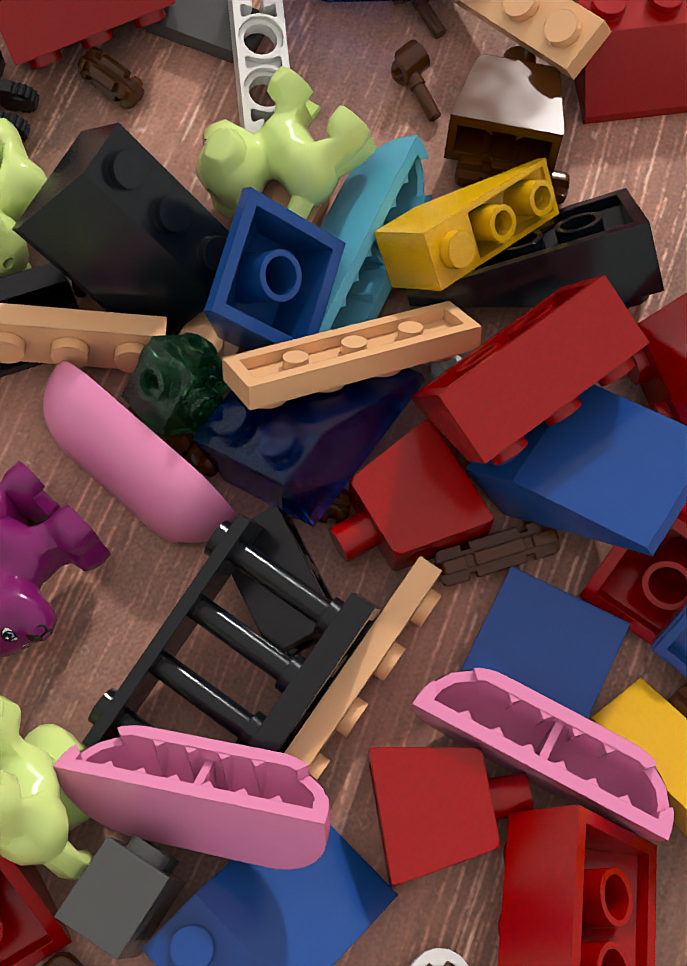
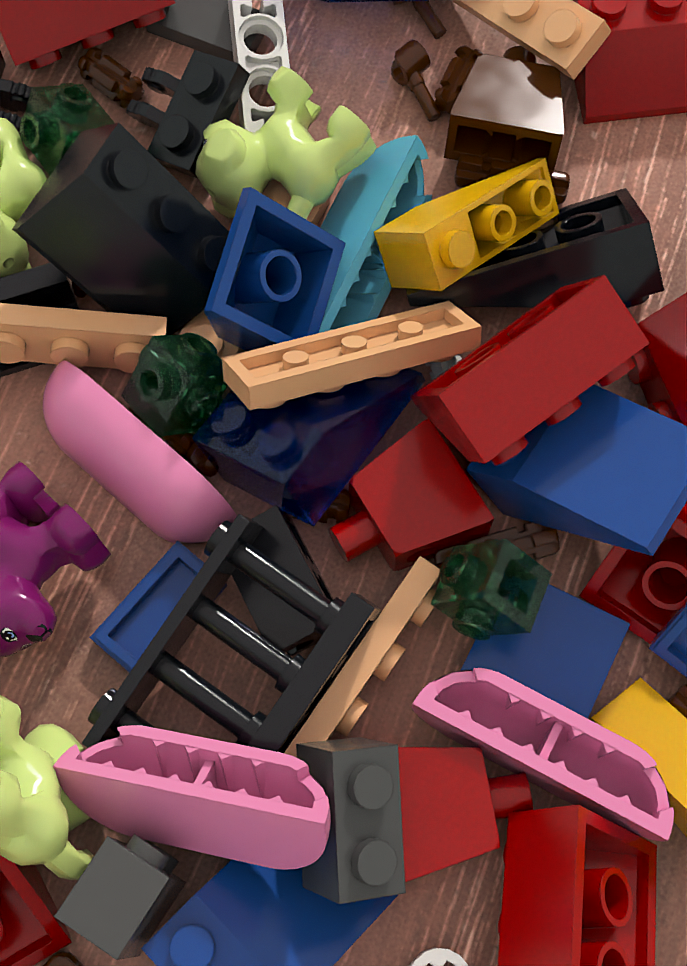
(56, 118): none -> clear green brick
(145, 609): none -> blue tile
(201, 97): none -> black hinge
(366, 831): none -> dark grey brick
(455, 77): none -> reddish brown piece
(491, 589): none -> clear green brick

